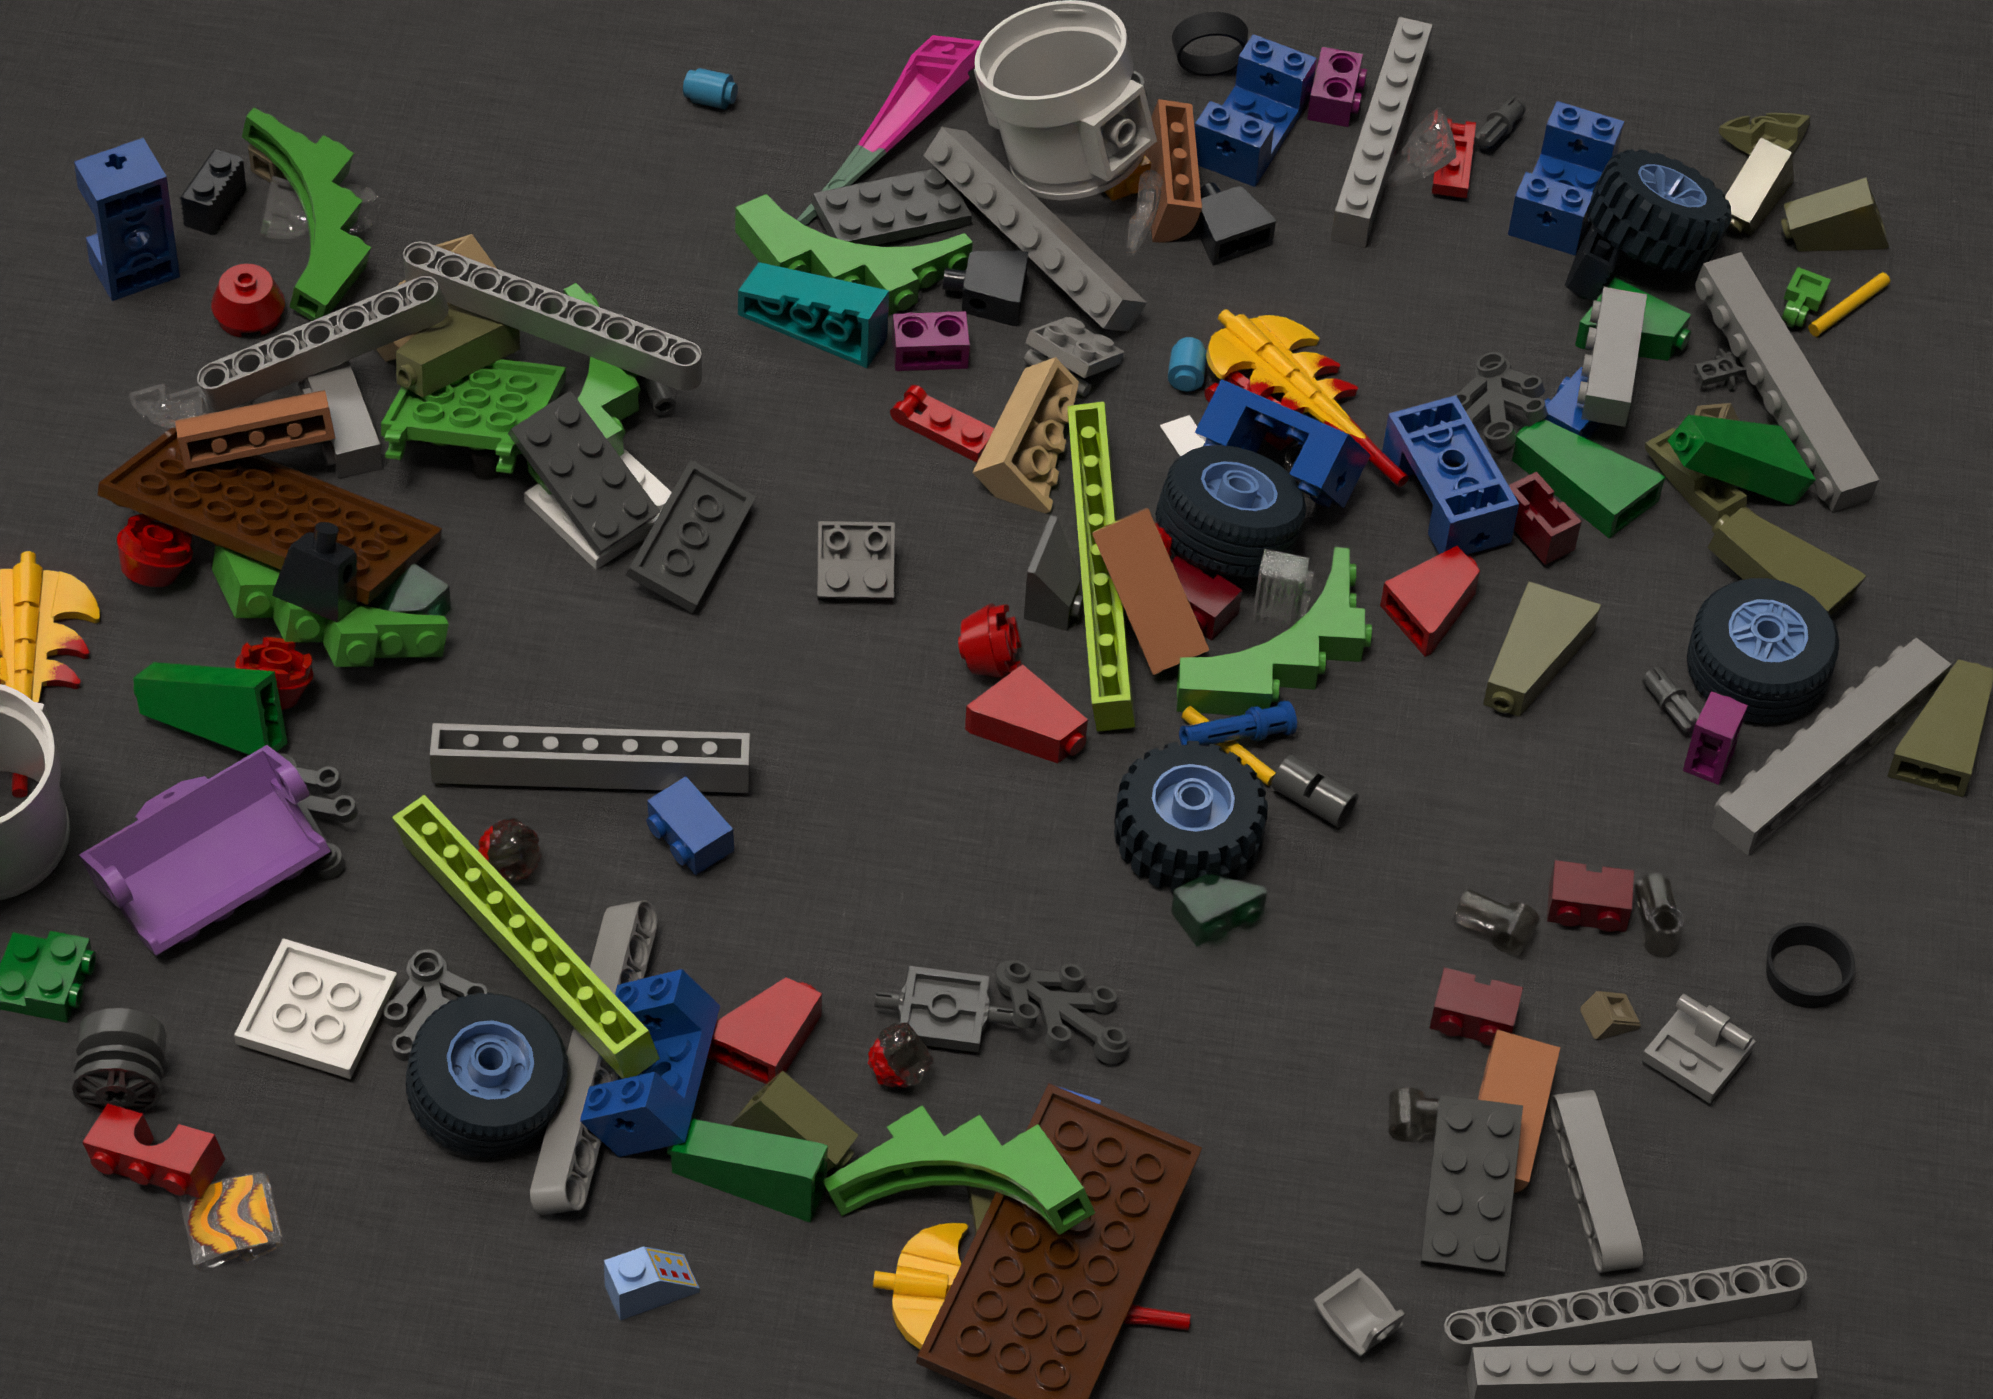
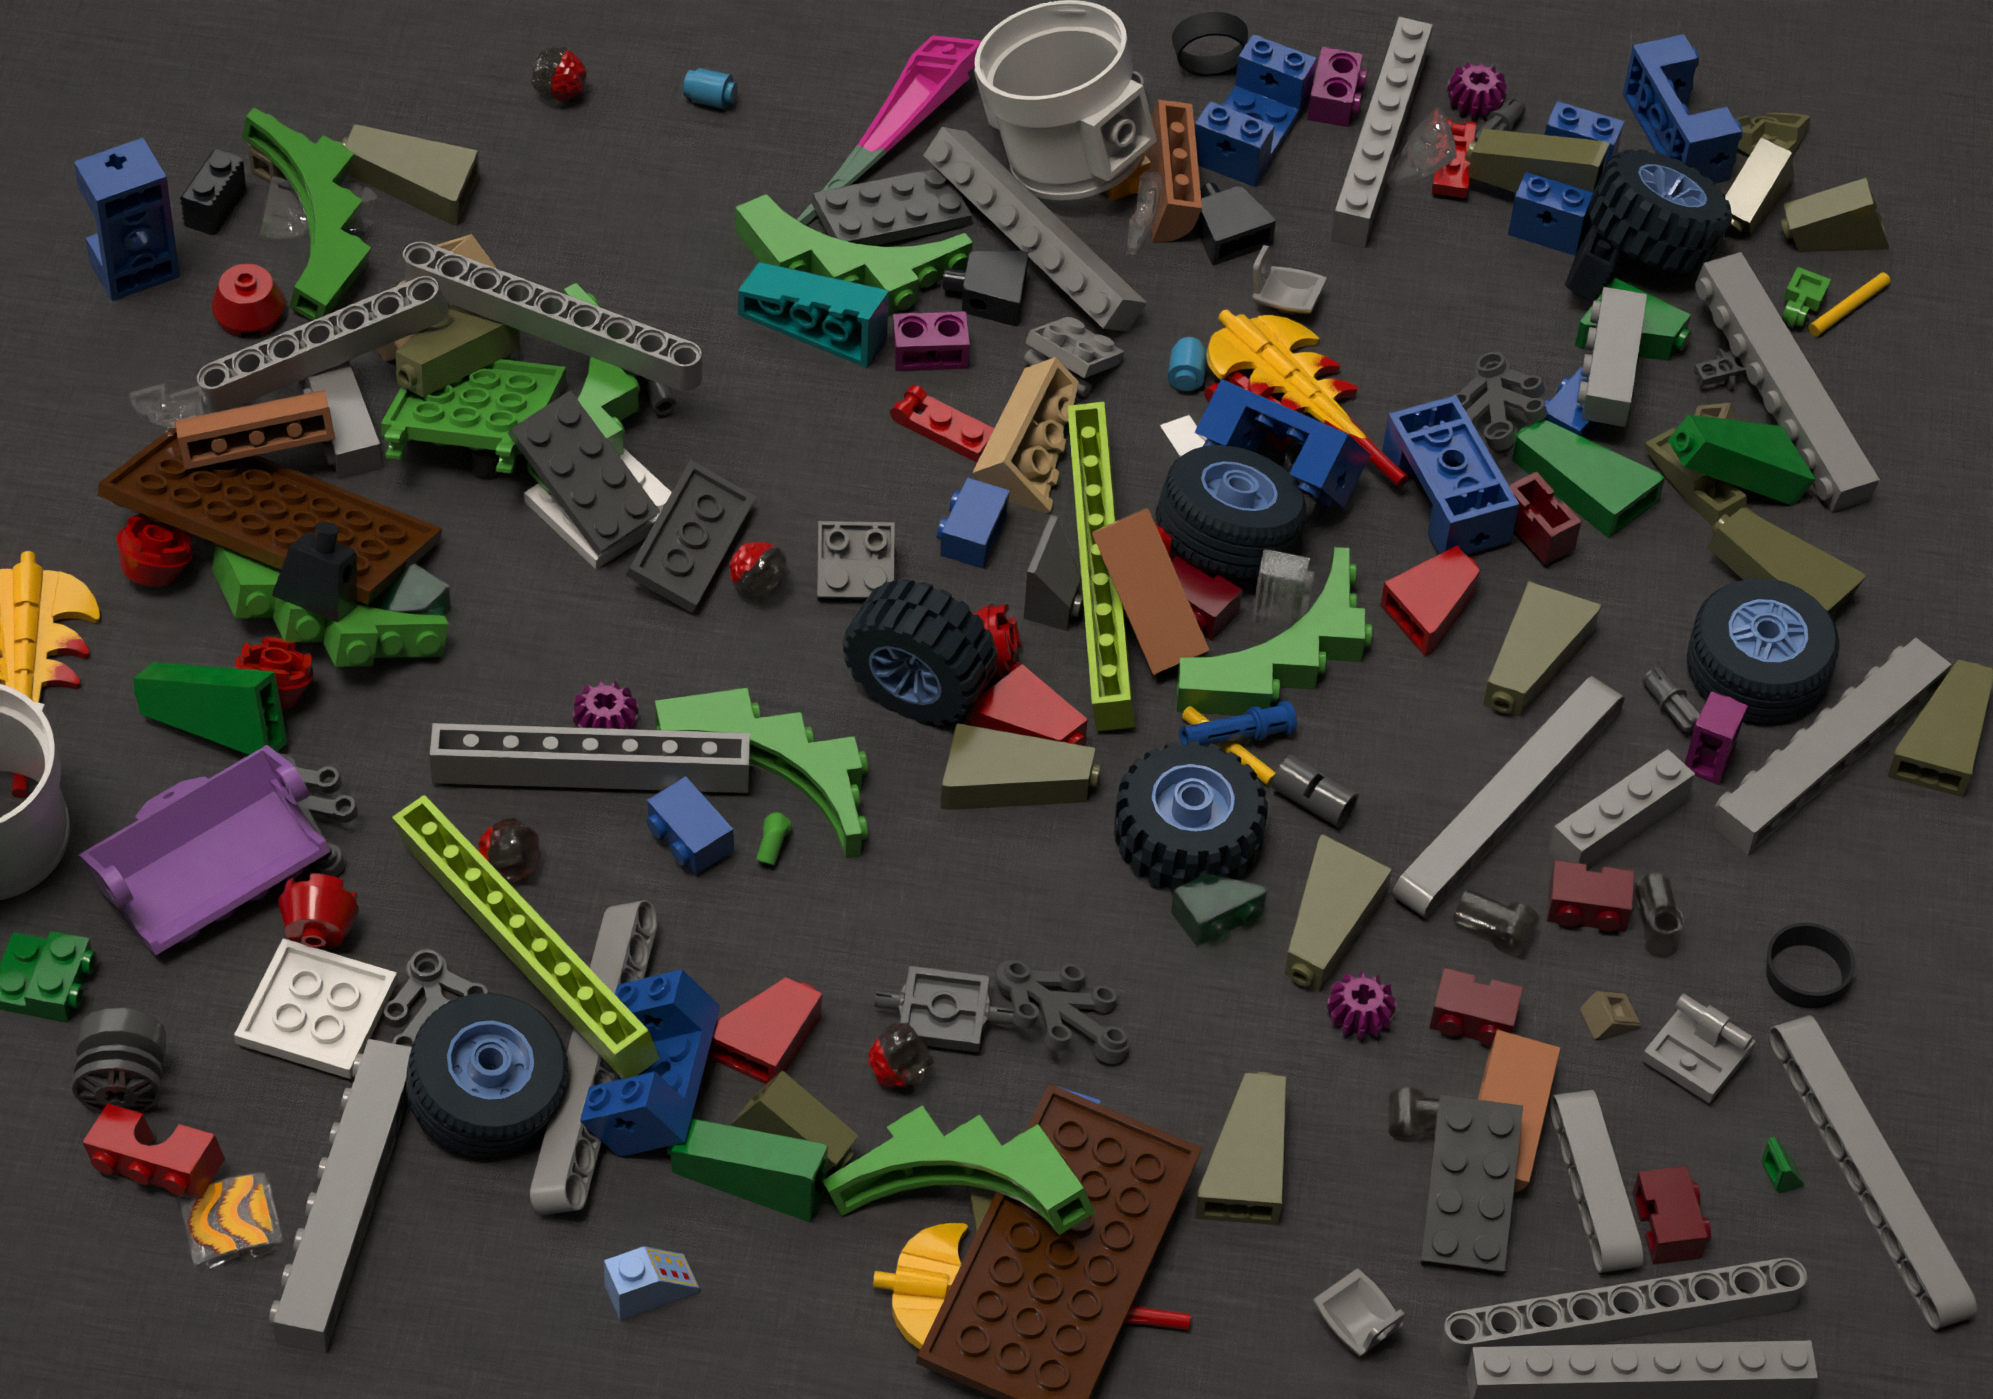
(318, 911): none -> red cone
(344, 1199): none -> light grey brick
(415, 170): none -> olive slope
(558, 75): none -> piece
(605, 707): none -> magenta gear
(757, 569): none -> clear smoke piece
(775, 828): none -> bright green arm
(823, 770): none -> bright green arch
(920, 652): none -> black wheel
(973, 522): none -> piece
(1014, 770): none -> olive slope
(1247, 1162): none -> olive slope
(1284, 287): none -> light grey piece
(1335, 907): none -> olive slope
(1361, 1005): none -> magenta gear
(1477, 90): none -> magenta gear
(1505, 156): none -> olive slope
(1507, 797): none -> light grey beam
(1622, 811): none -> light grey brick
(1658, 95): none -> blue plate
(1672, 1208): none -> dark red brick
(1781, 1167): none -> green slope
(1873, 1173): none -> light grey beam

